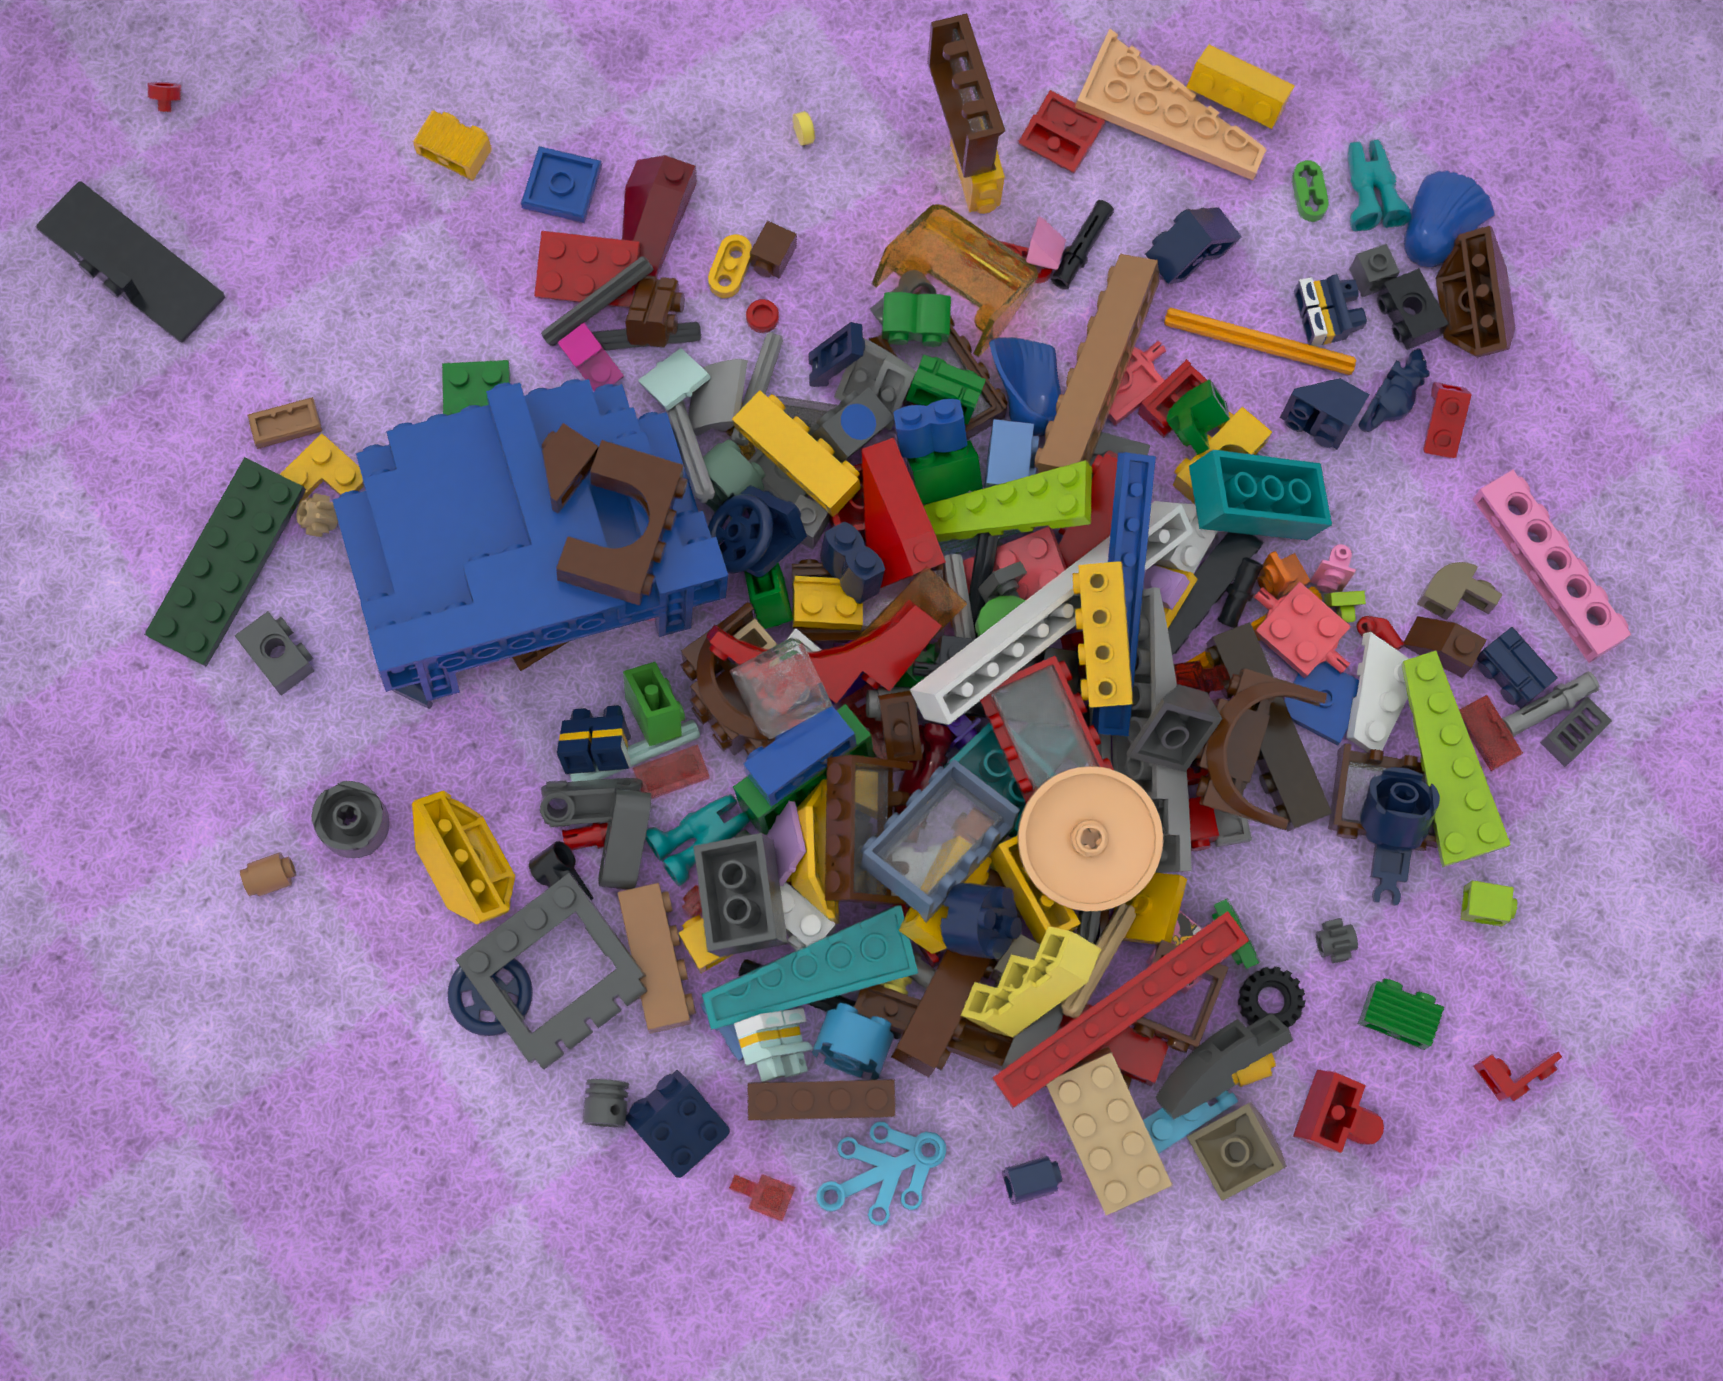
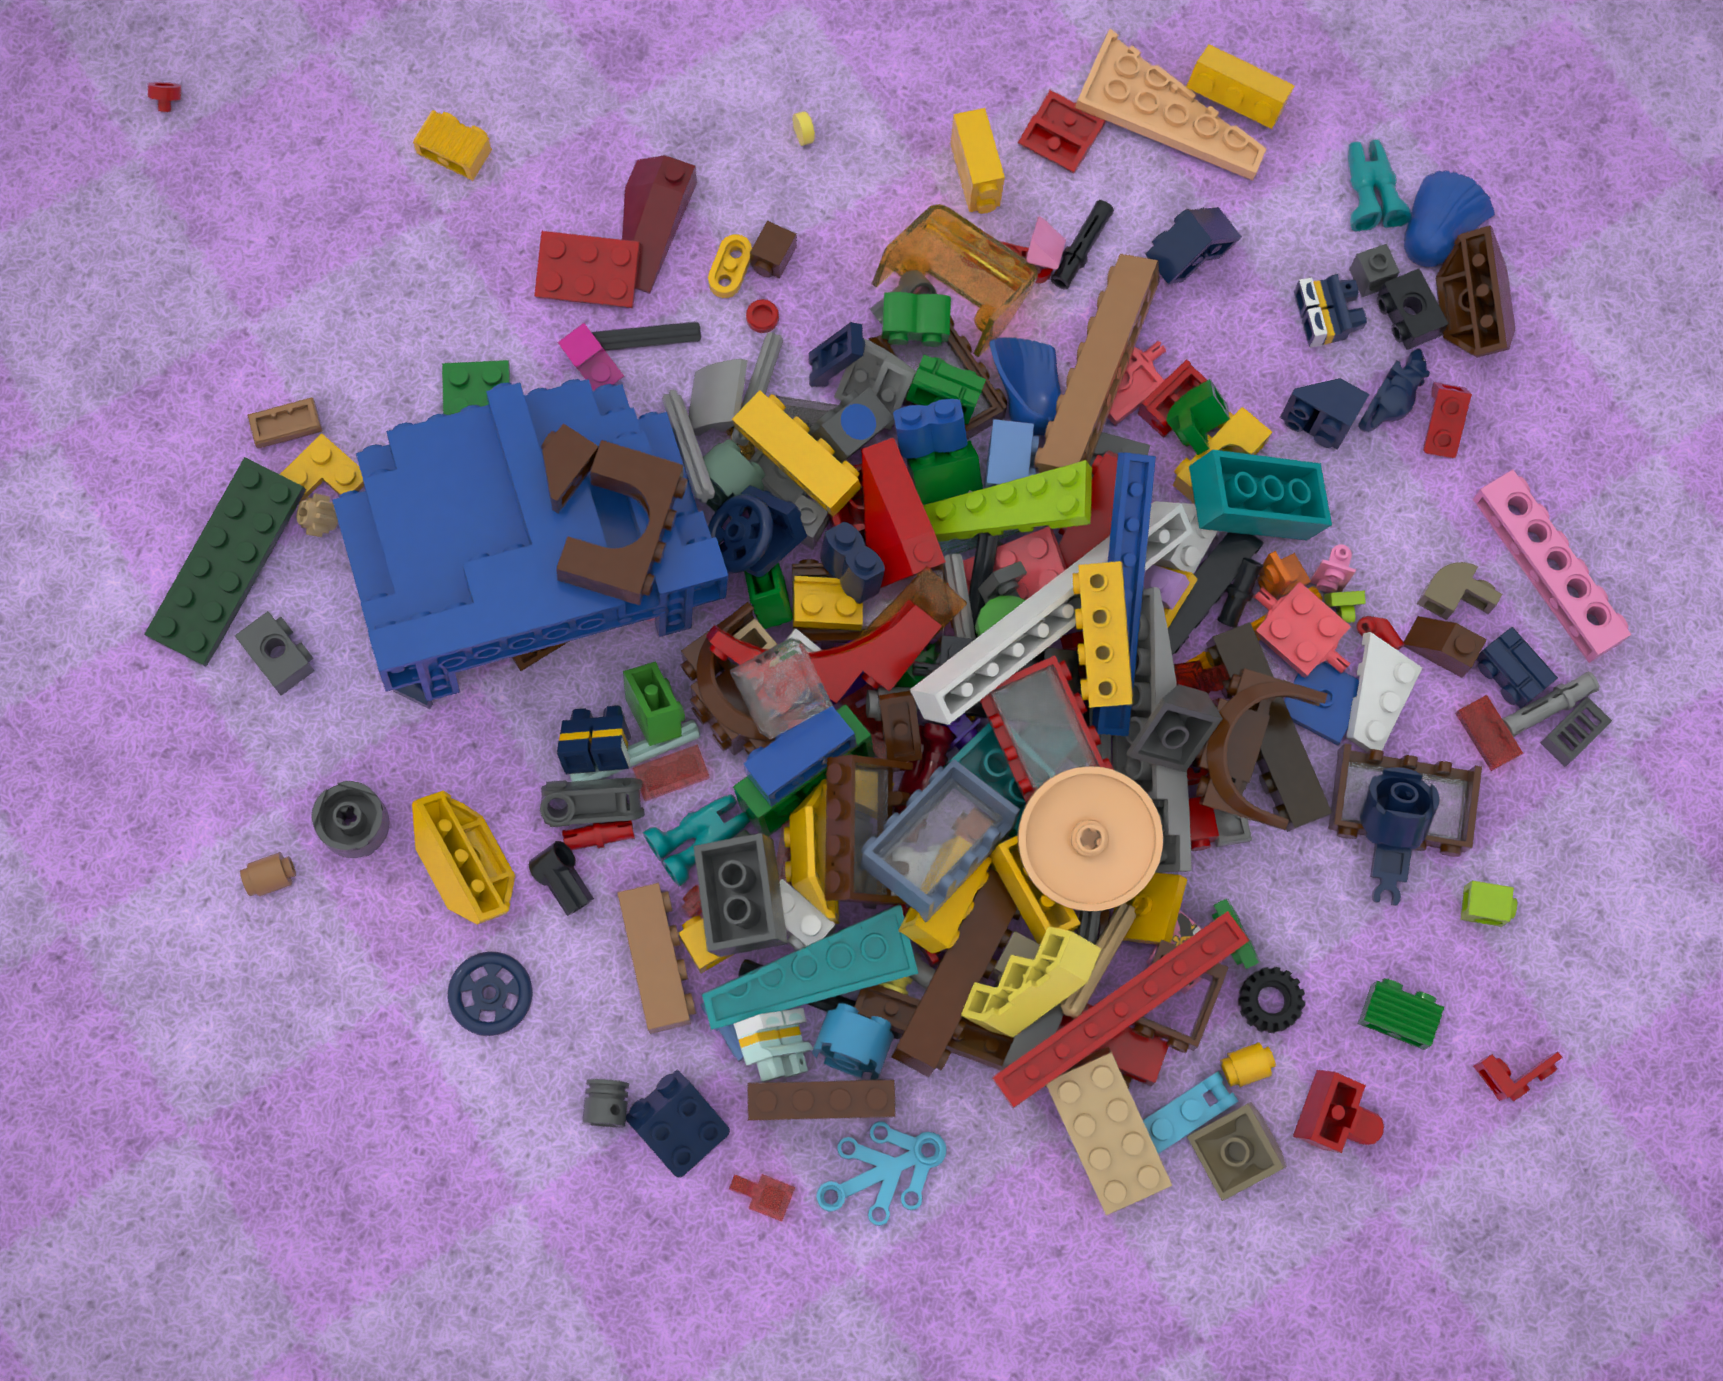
(130, 262): black bracket -> none
(524, 930): dark grey hinge -> none
(561, 184): blue plate -> none
(597, 301): dark grey axle -> none
(624, 839): dark grey beam -> none
(654, 311): reddish brown brick -> none
(674, 379): light aqua piece -> none
(787, 841): lavender piece -> none
(964, 94): reddish brown window -> none
(980, 920): dark blue brick -> none
(1031, 1179): dark blue brick -> none
(1210, 1067): dark grey slope -> none
(1260, 341): light orange axle -> none
(1316, 189): bright green beam -> none
(1336, 940): dark grey gear -> none
(1467, 816): lime wing -> none

